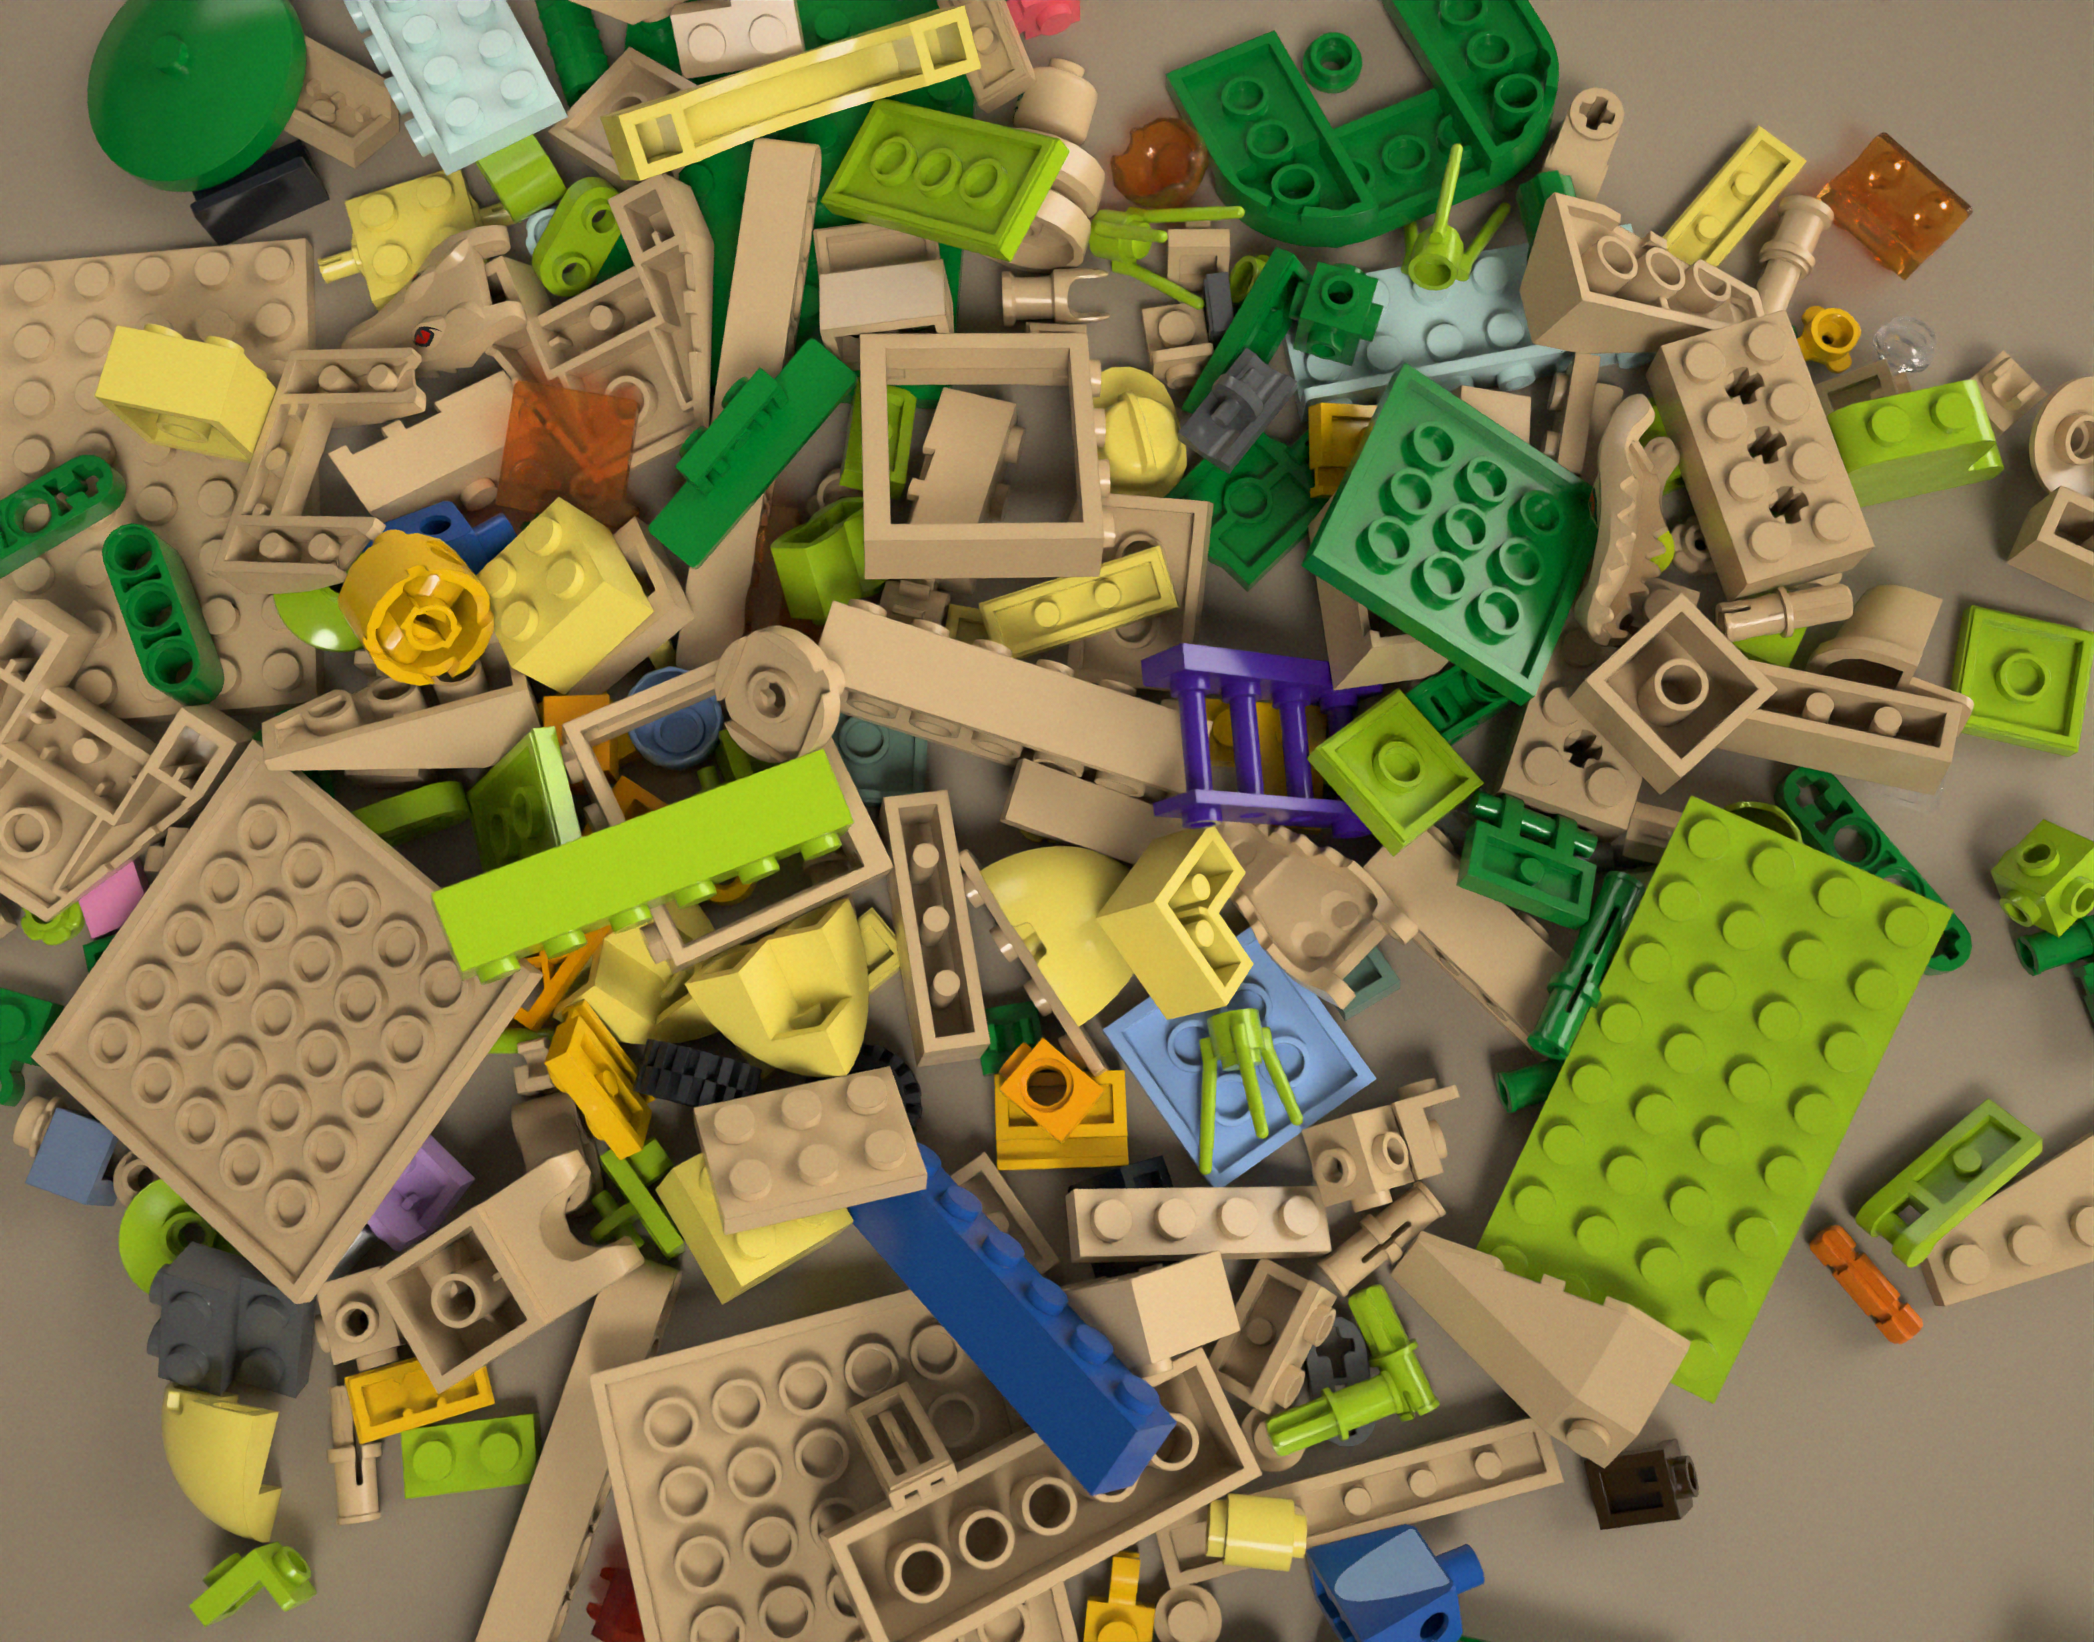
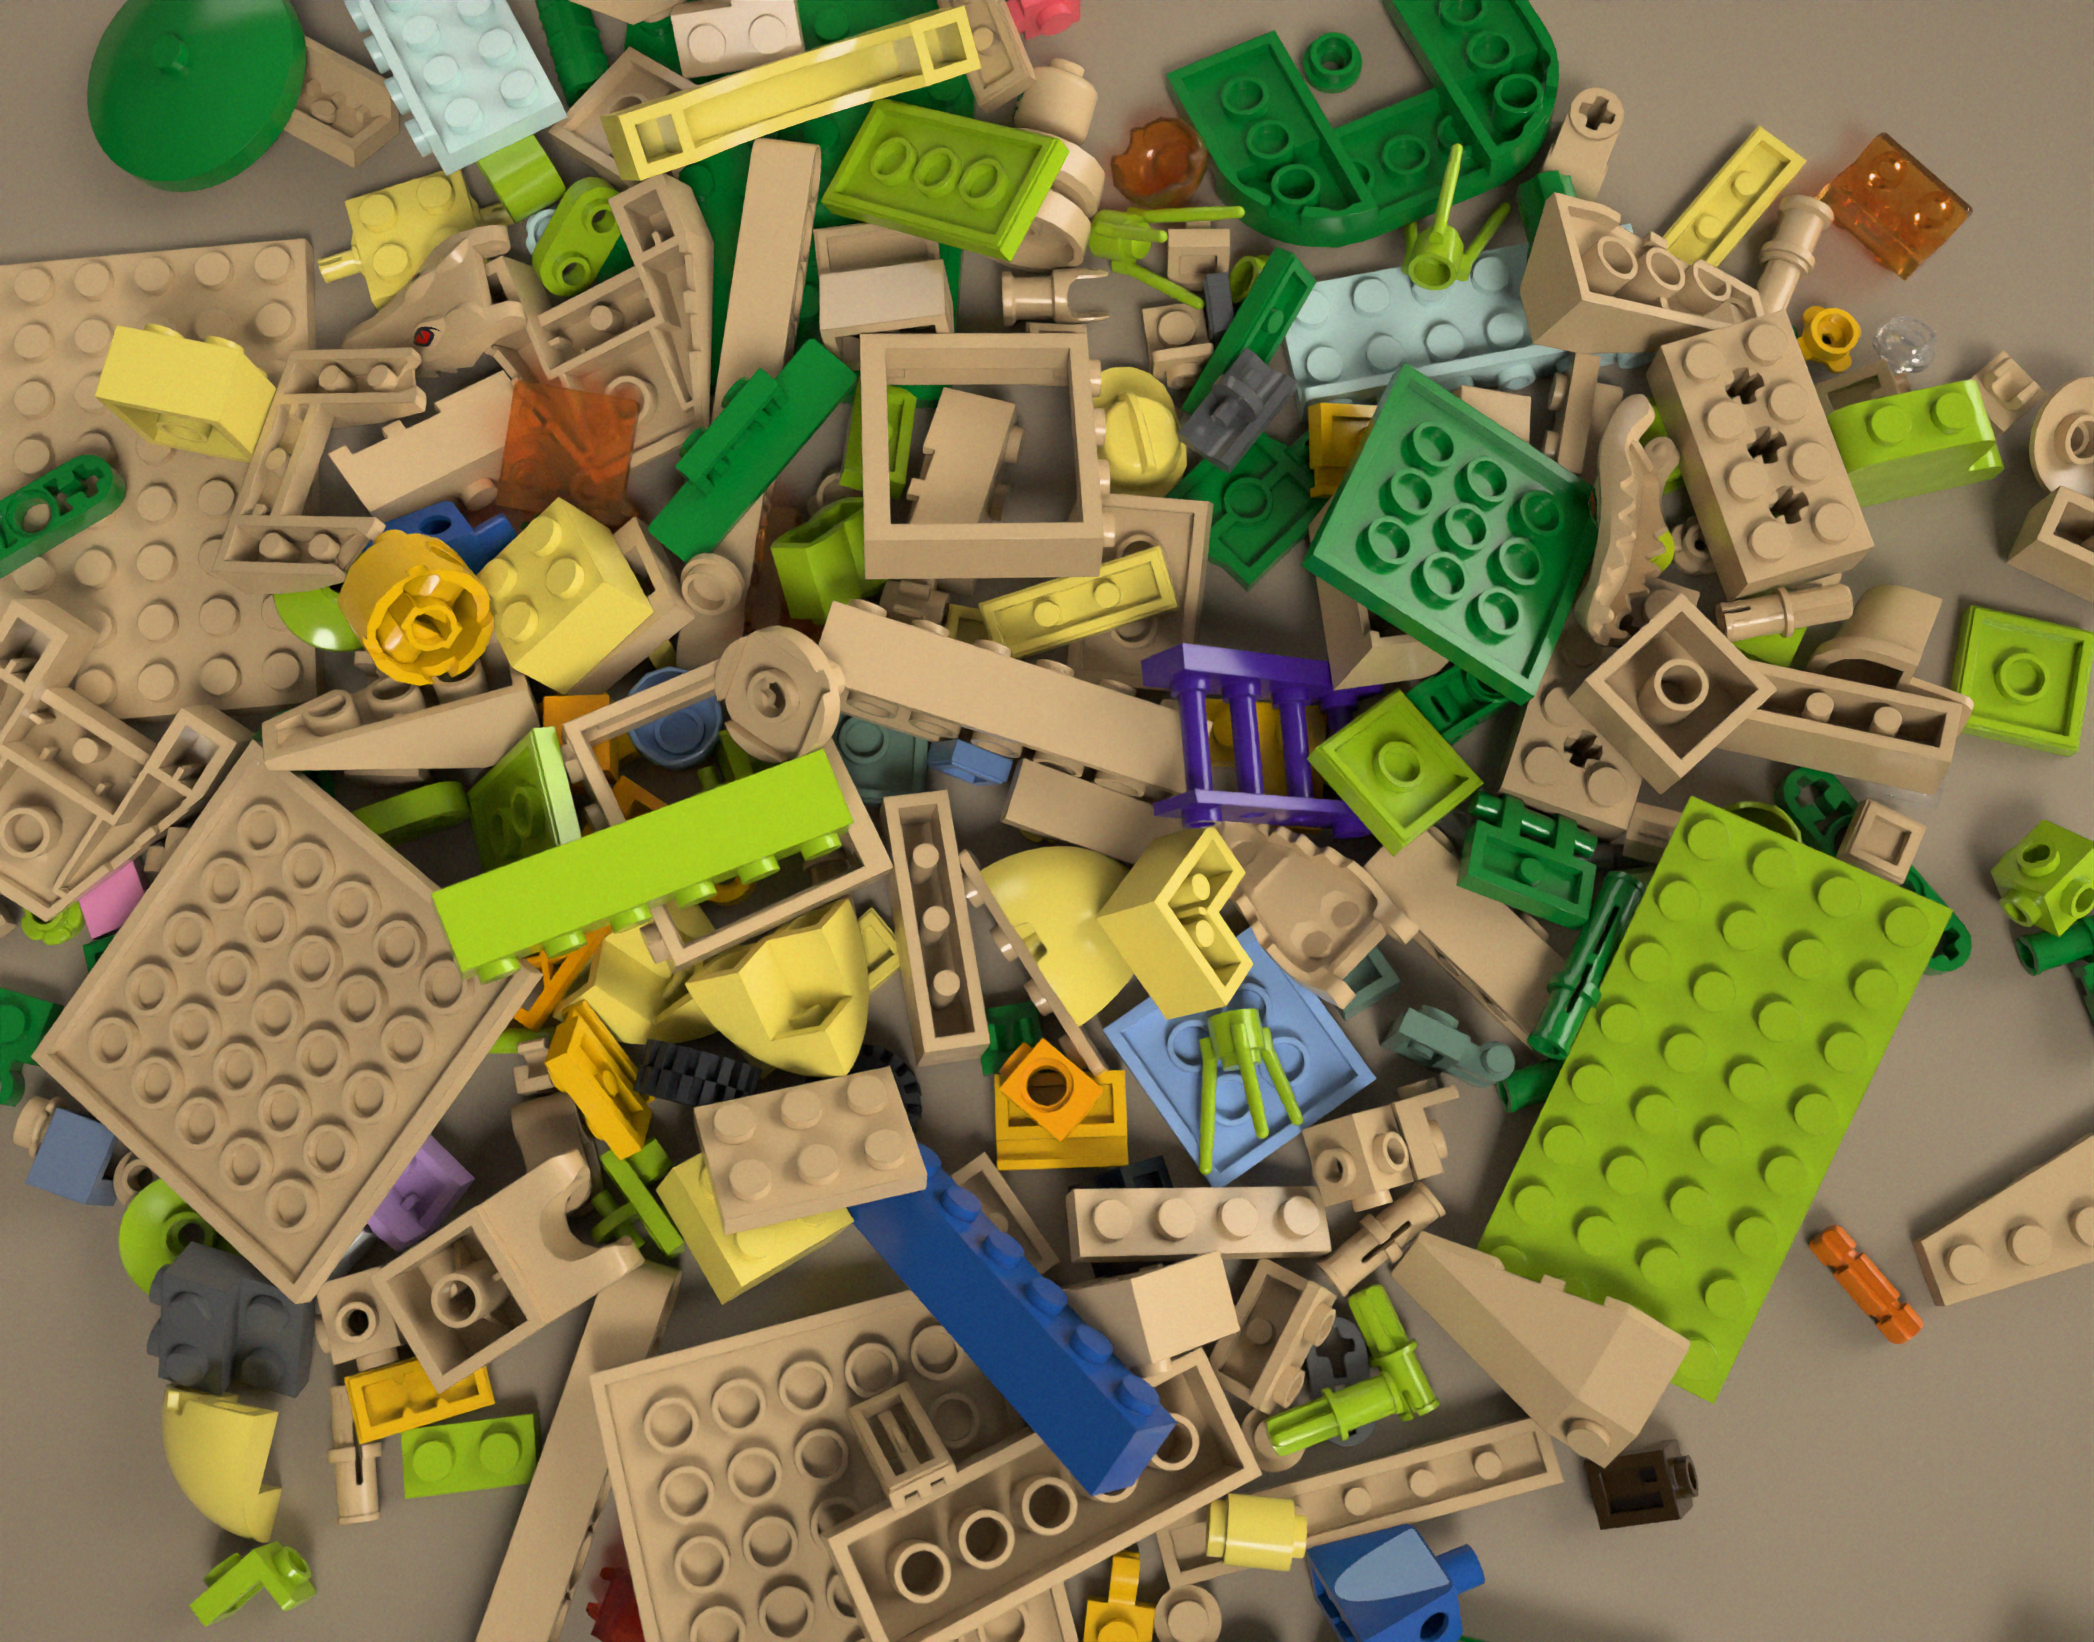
(141, 599): green beam -> none
(261, 195): black panel -> none
(711, 584): none -> tan plate
(968, 763): none -> medium blue tile
(1335, 312): green brick -> none
(1435, 1044): none -> sand green plate
(1881, 841): none -> tan tile
(1949, 1181): lime plate -> none

